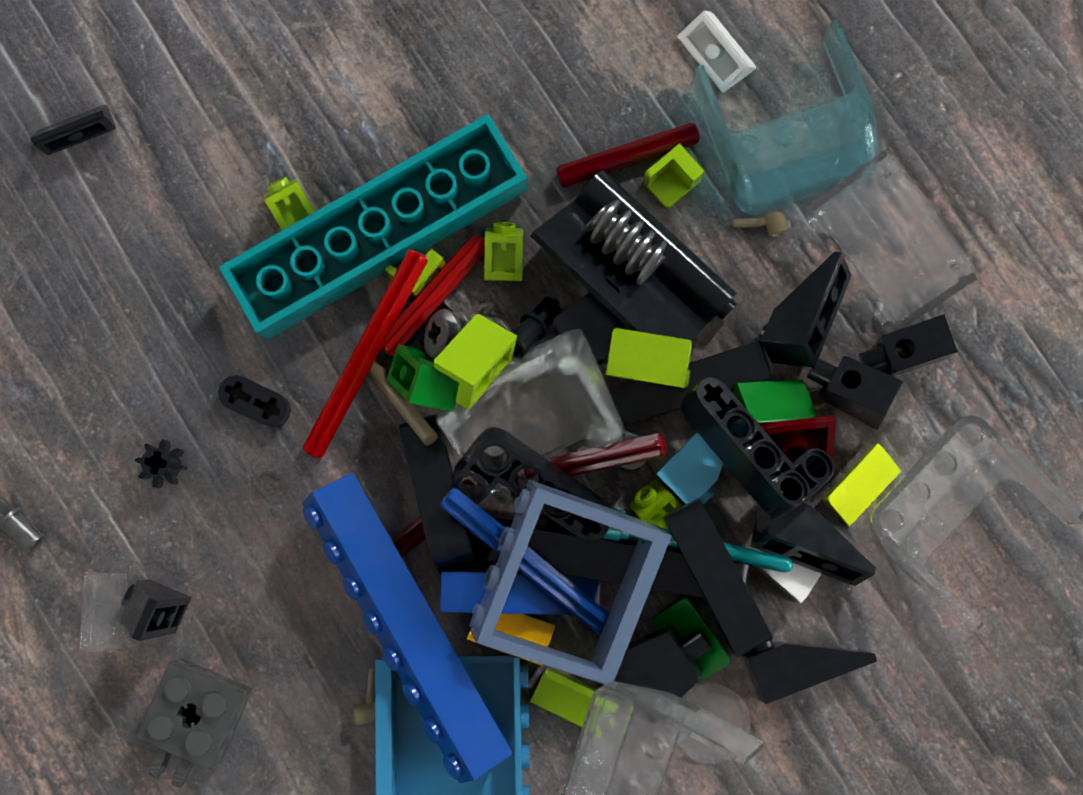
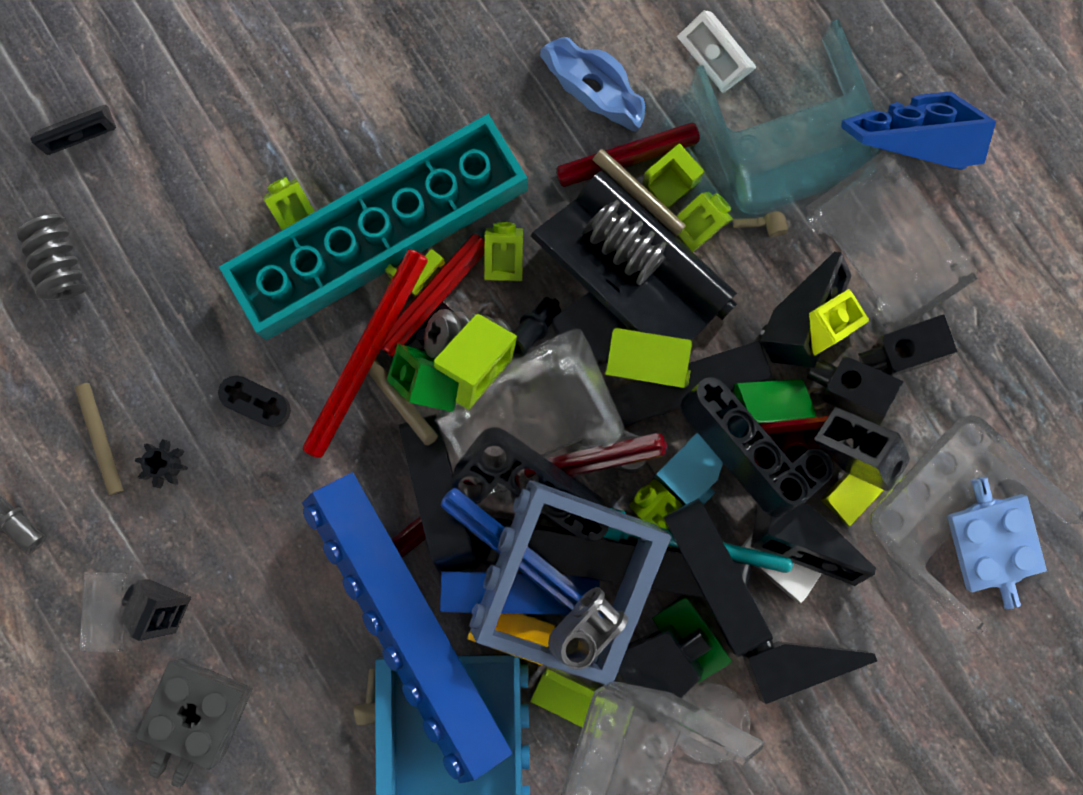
(47, 258): none -> flat silver piece
(99, 439): none -> dark tan bar
(575, 64): none -> medium blue piece
(589, 627): none -> flat silver piece
(639, 192): none -> dark tan bar
(703, 219): none -> lime bracket
(835, 321): none -> neon yellow slope
(876, 453): none -> black torso
(931, 129): none -> blue wedge
(996, 542): none -> light blue plate

